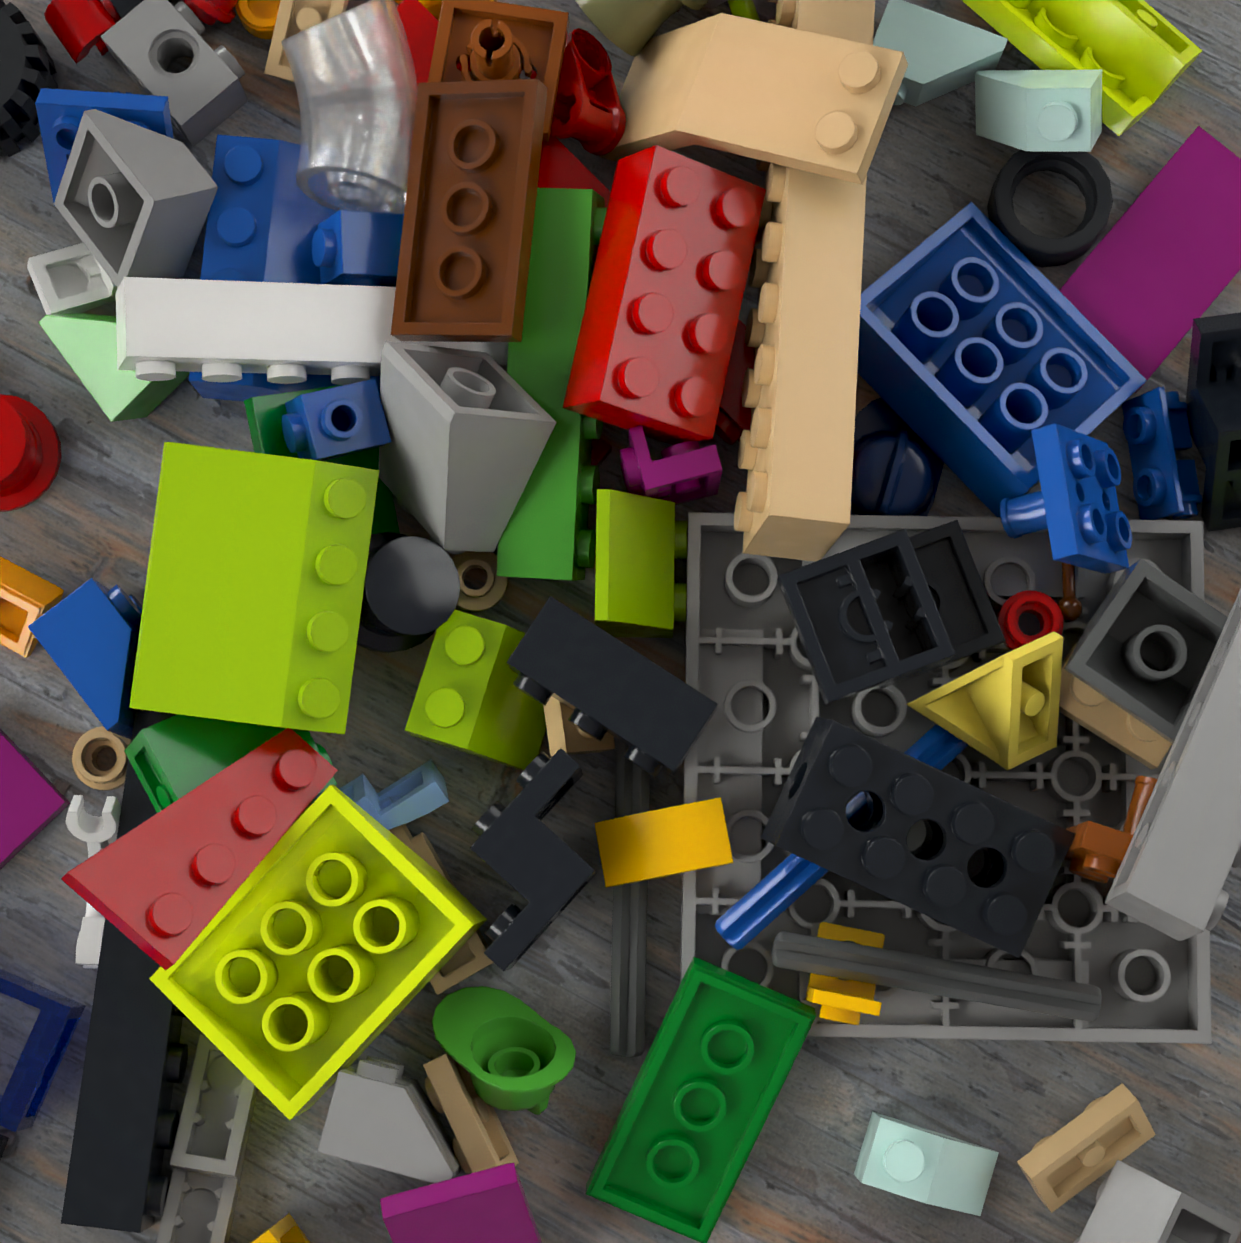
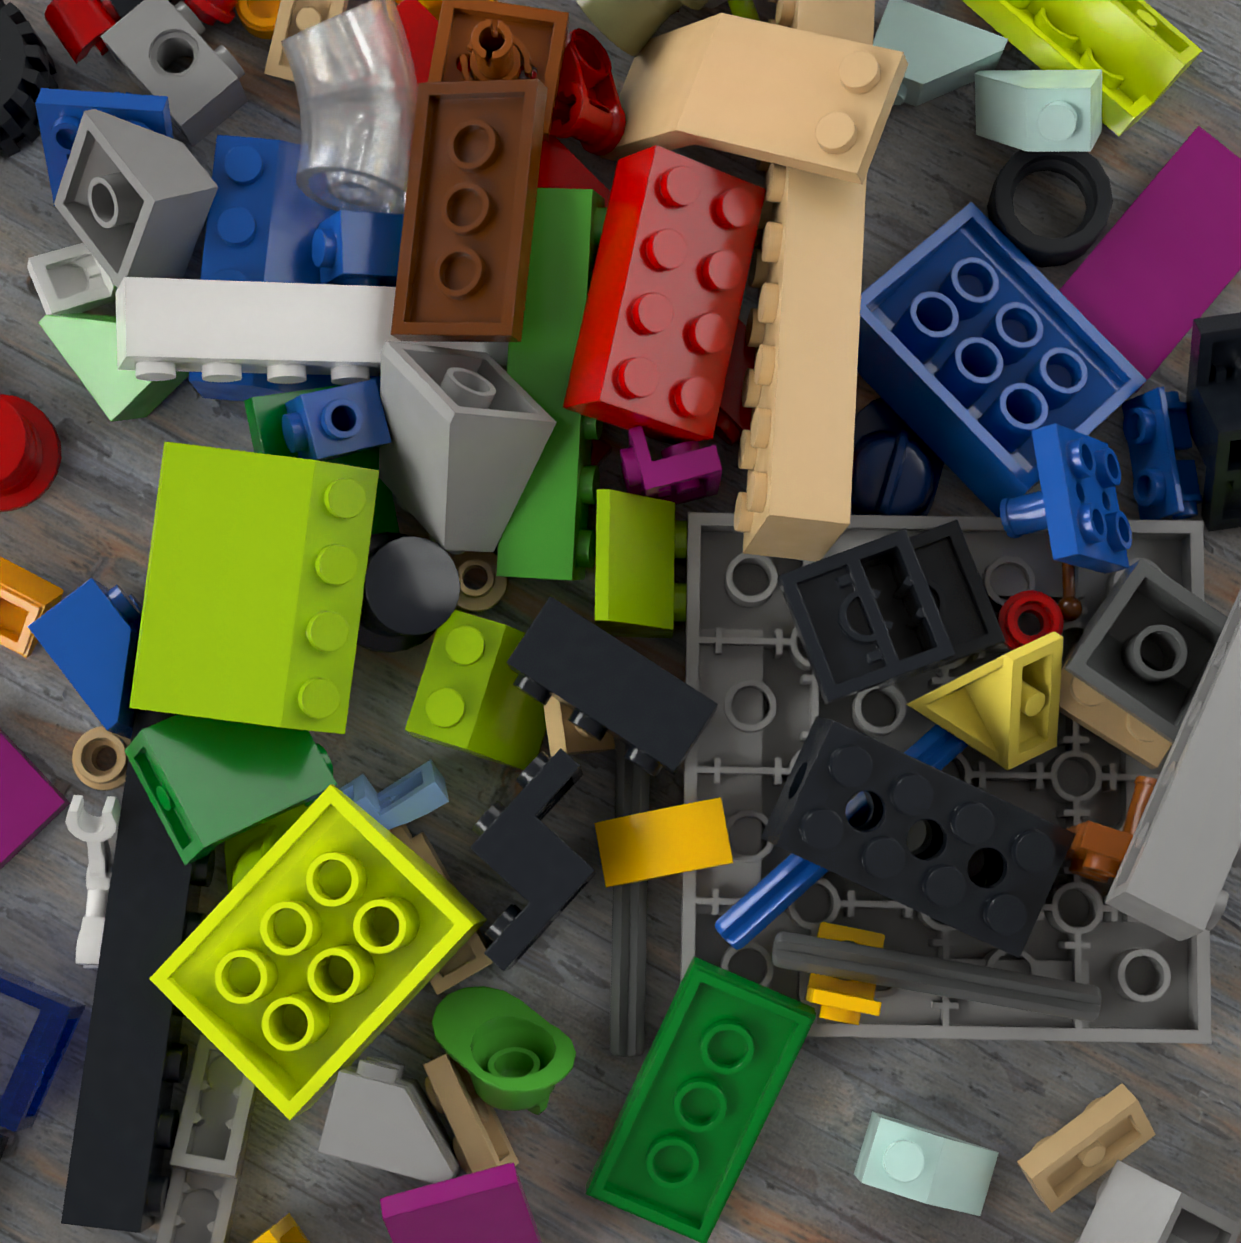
(192, 856): red wing -> none

